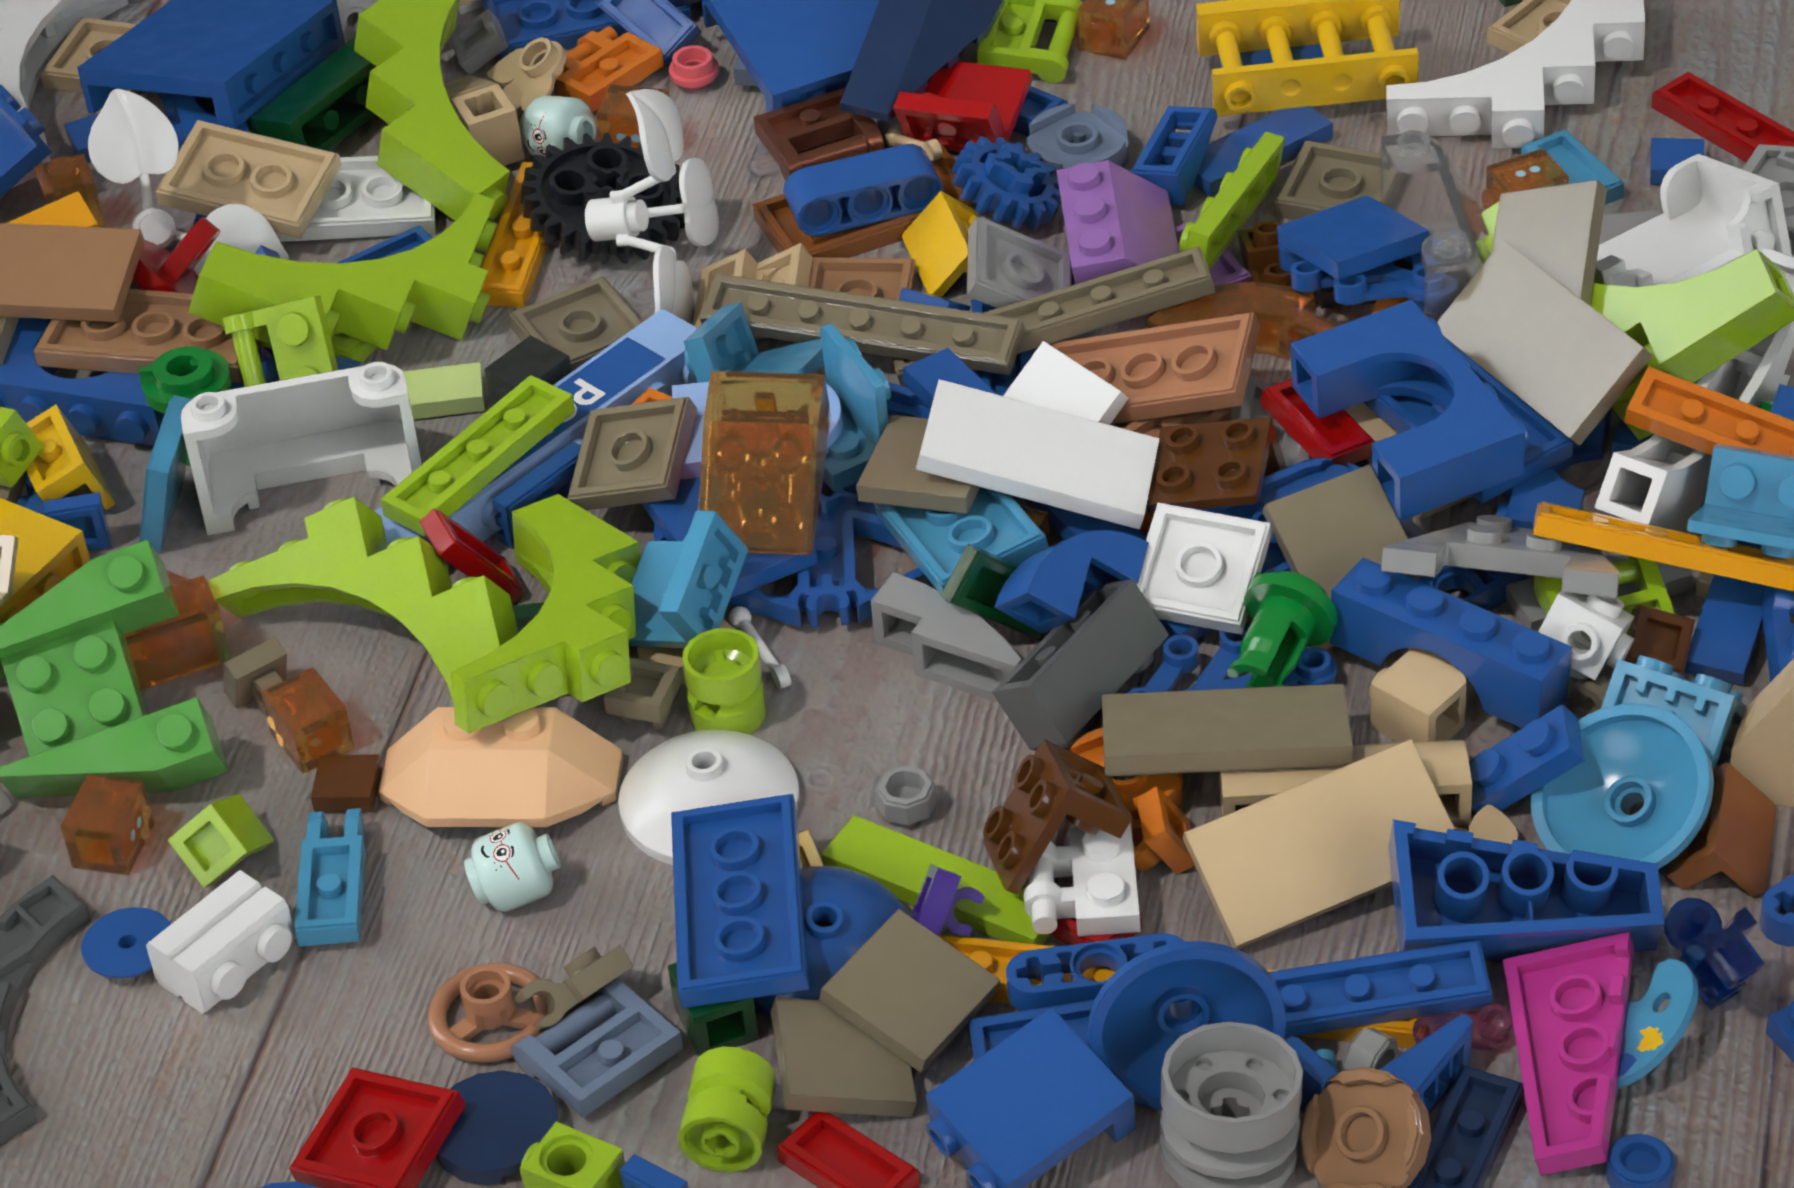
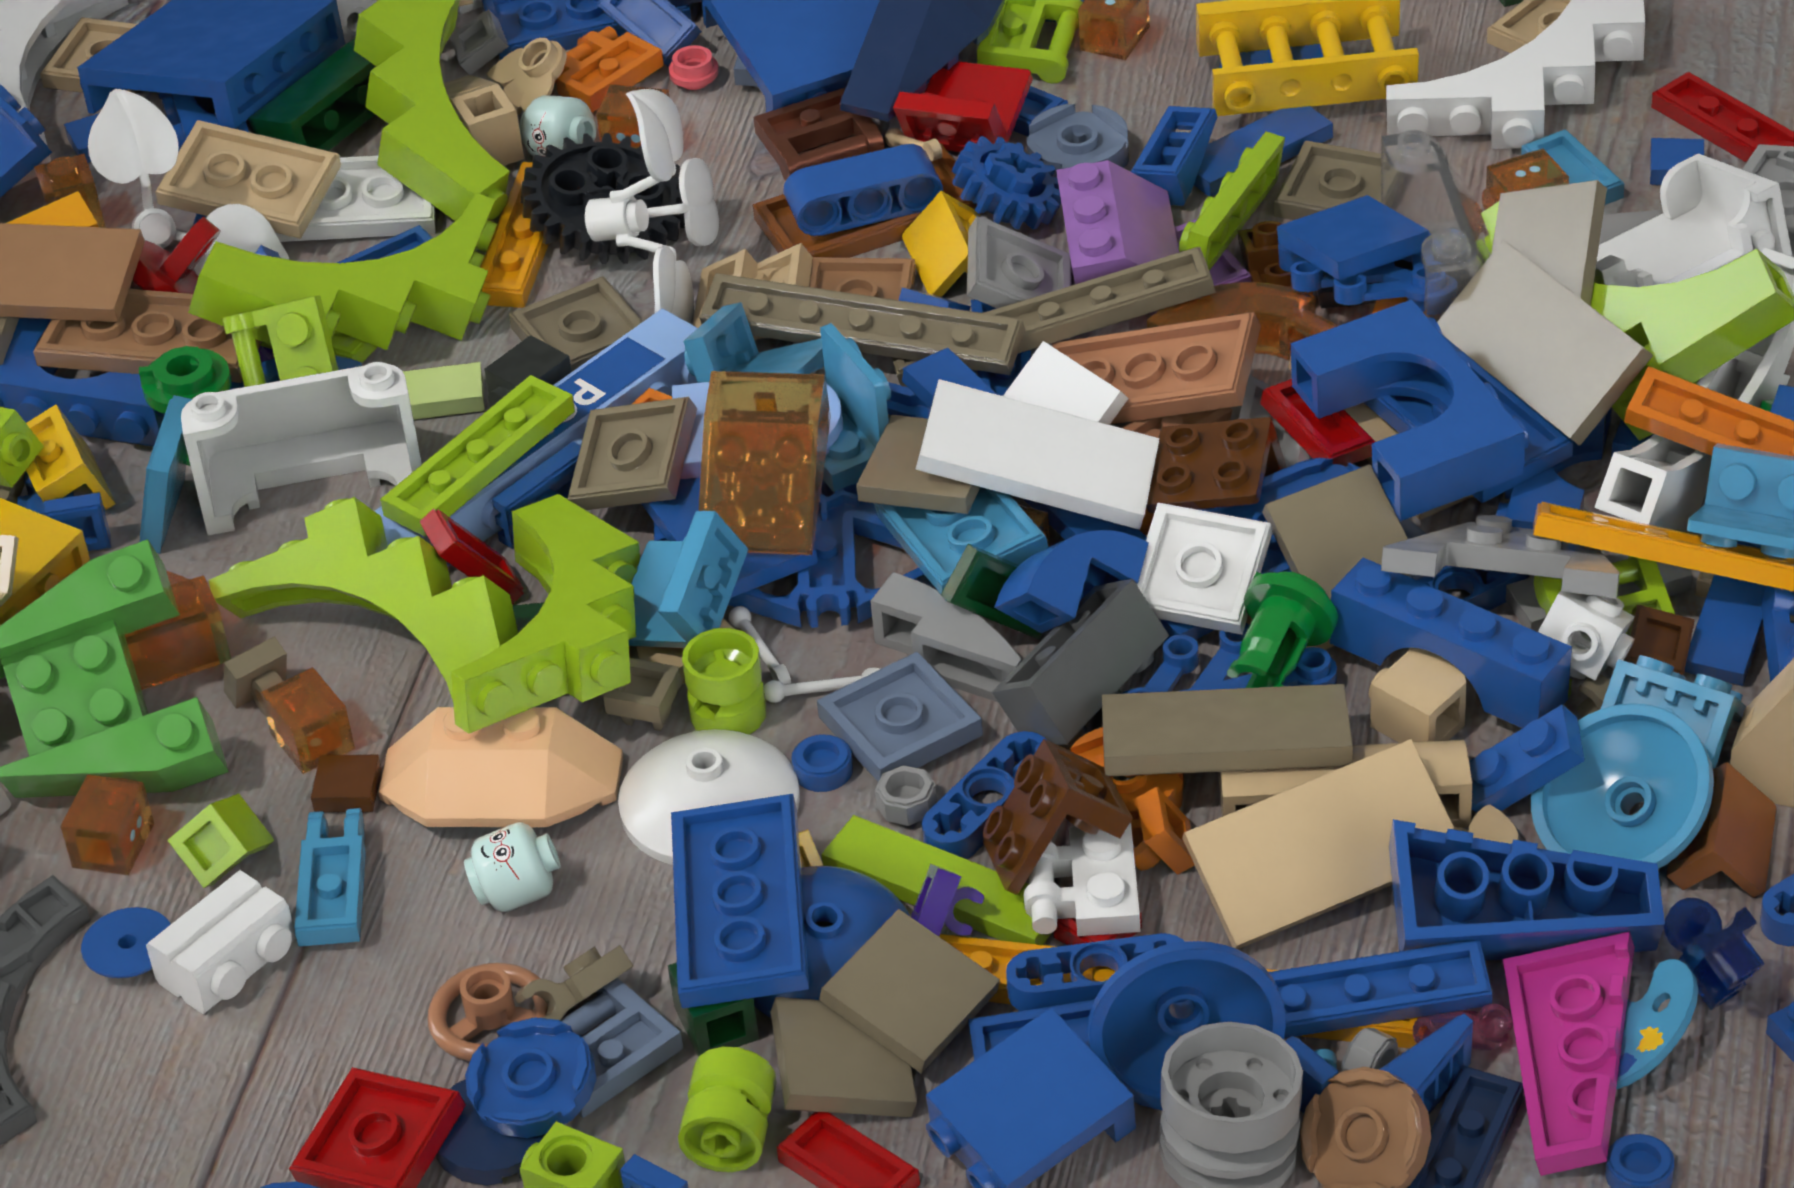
(530, 1077): none -> blue tile
(776, 691): none -> white hinge
(822, 763): none -> blue tile
(900, 716): none -> sand blue plate
(990, 773): none -> blue beam

